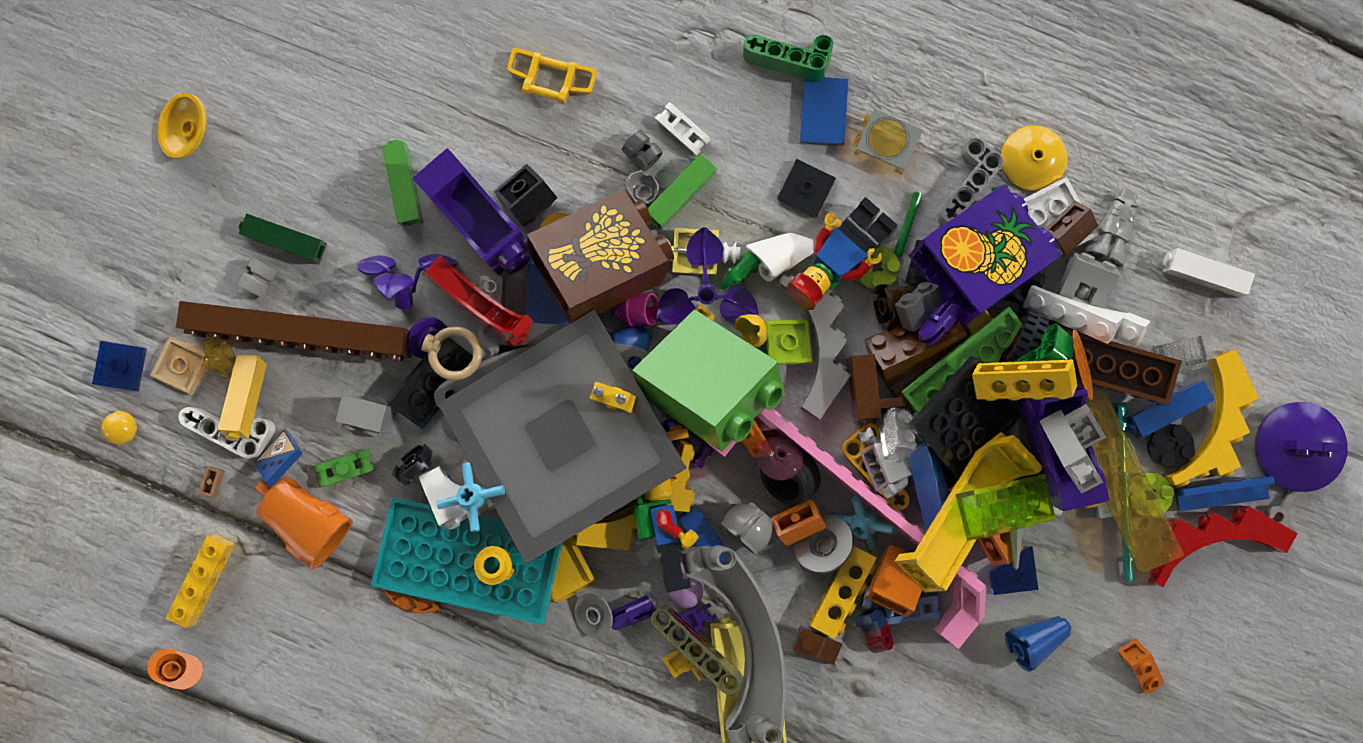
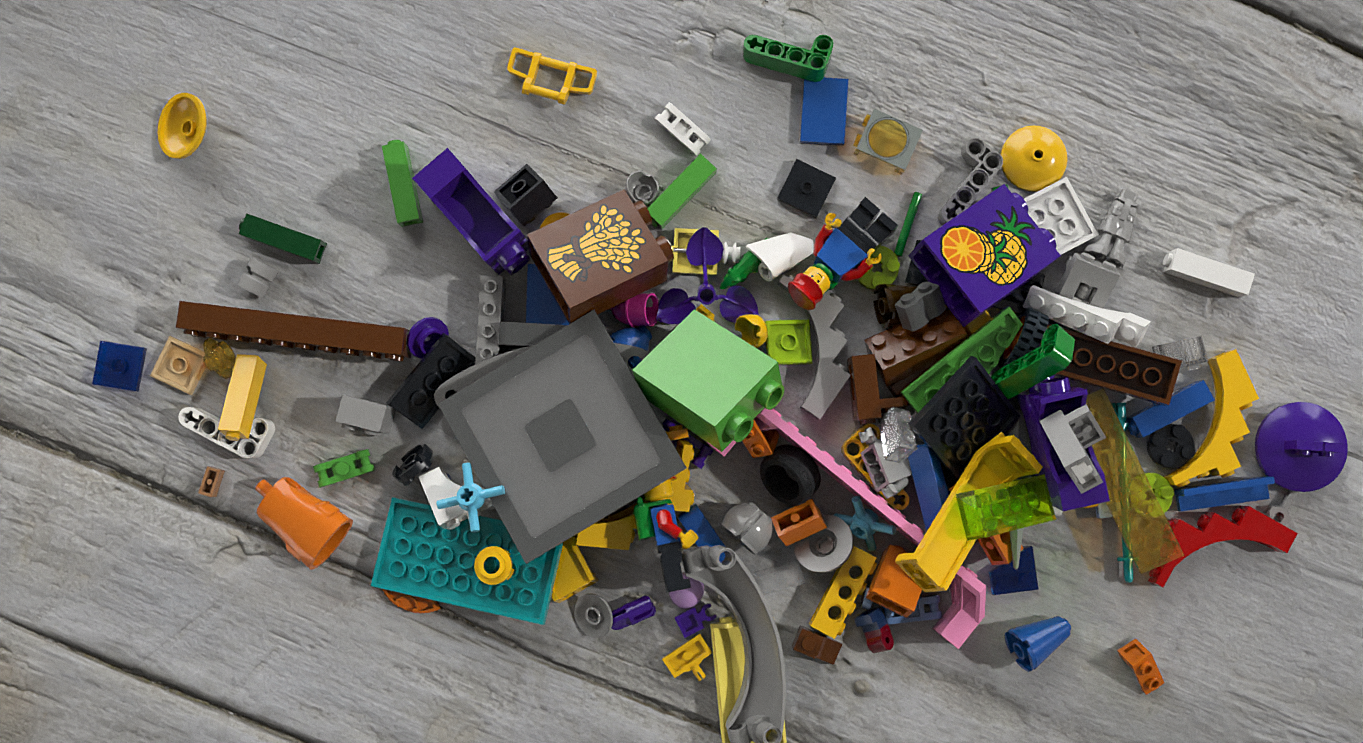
(119, 428): yellow hair -> none
(175, 669): orange piece -> none
(200, 580): yellow brick -> none
(278, 458): blue tile -> none
(396, 285): dark purple plant -> none
(432, 346): tan piece -> none
(465, 295): red arch -> none
(613, 397): yellow piece -> none
(636, 145): dark grey wheel -> none
(701, 661): olive beam -> none
(775, 466): clear pink dish -> none
(939, 322): dark purple arm -> none
(1034, 372): yellow brick -> none
(1072, 226): reddish brown panel -> none
(1082, 364): orange sticker -> none

